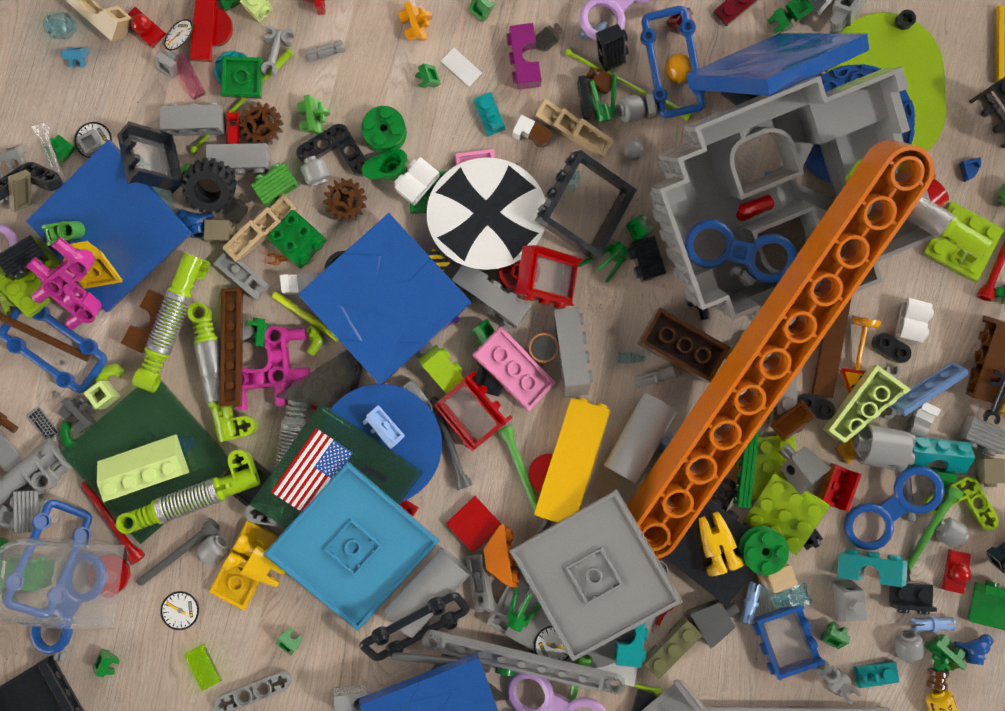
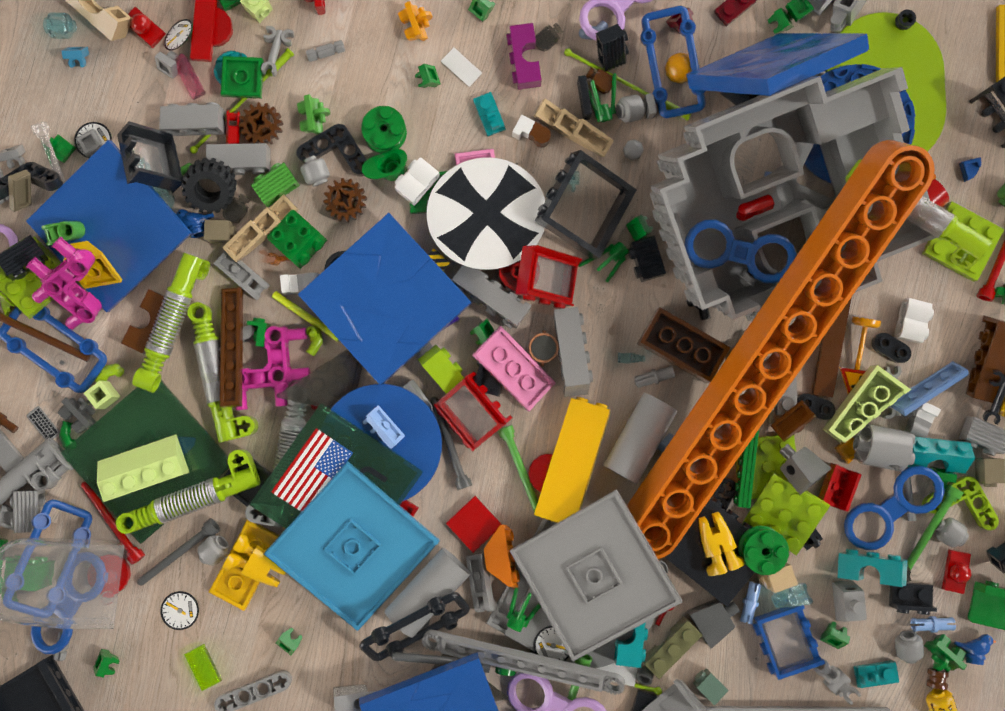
(645, 676): none -> dark grey hinge
(710, 686): none -> sand green brick

